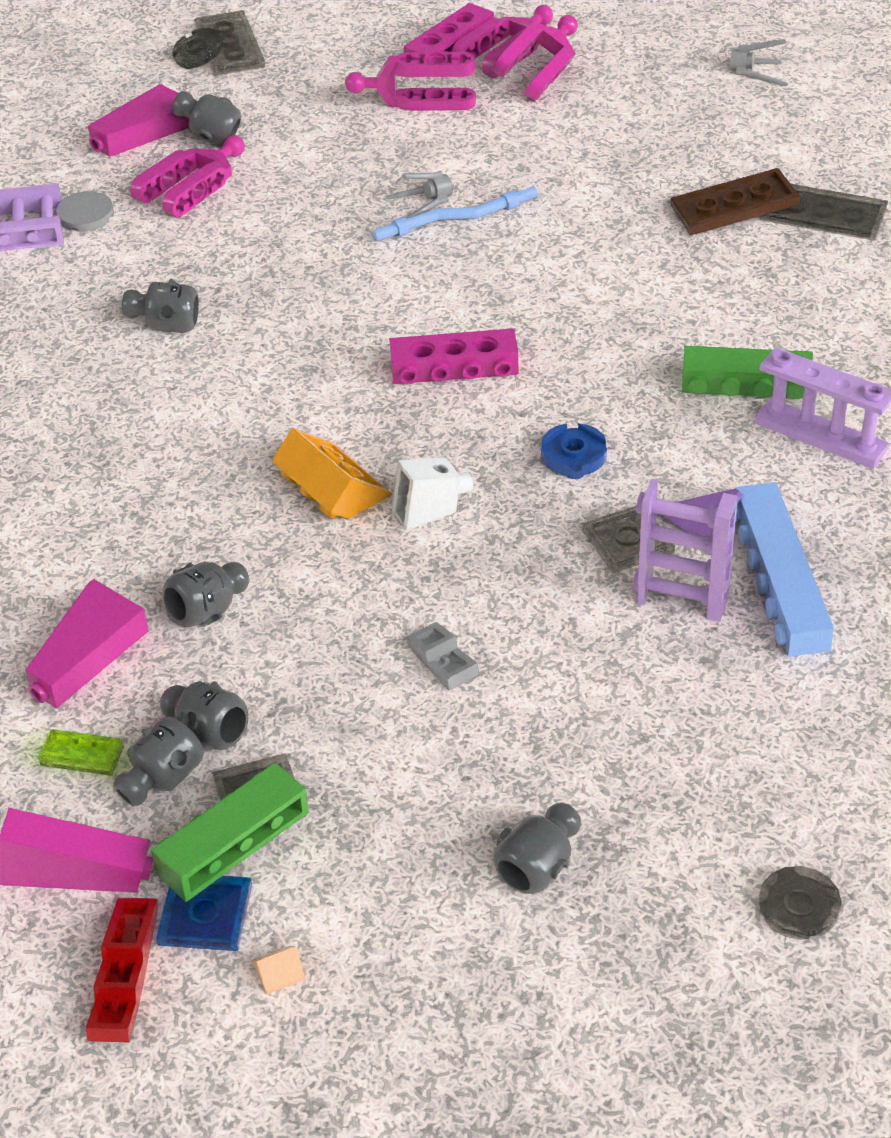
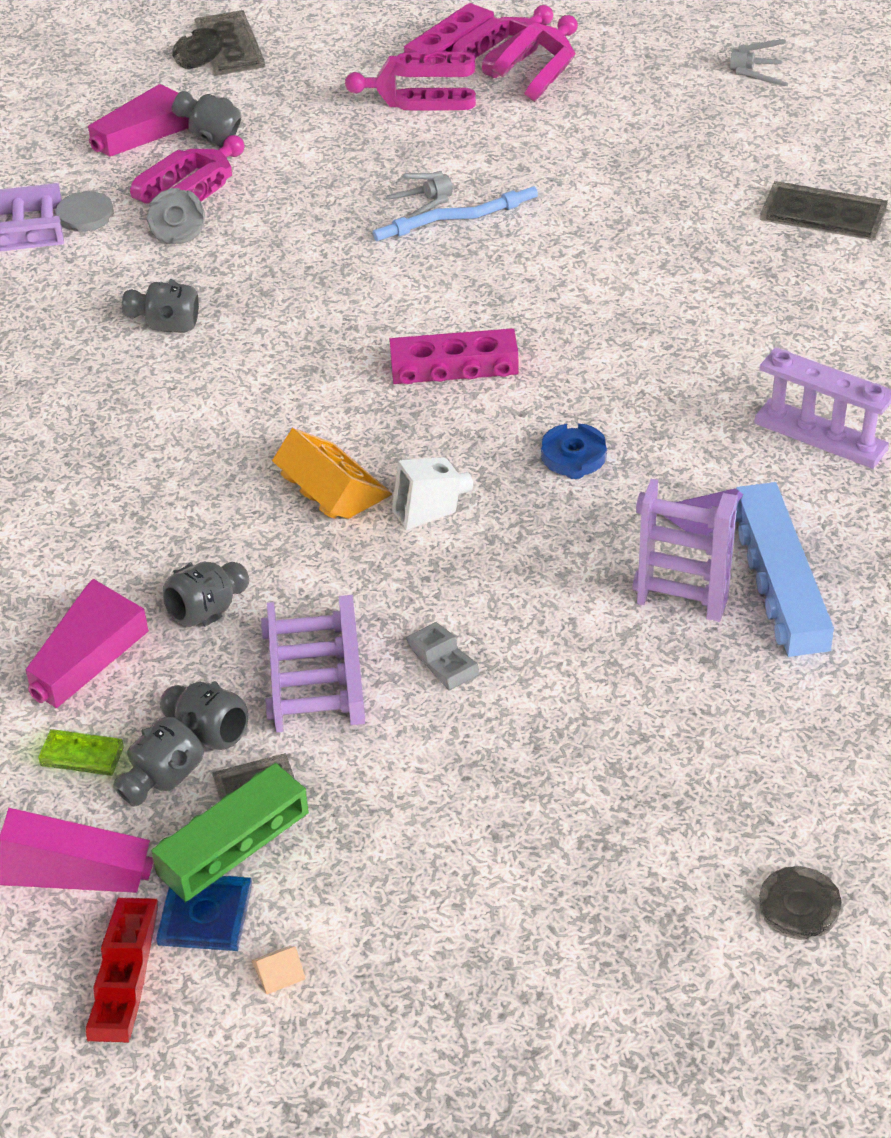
(176, 216): none -> light grey tile
(346, 673): none -> lavender fence
(536, 848): dark grey piece -> none
(618, 539): clear smoke tile -> none
(732, 372): bright green brick -> none
(734, 201): reddish brown tile -> none

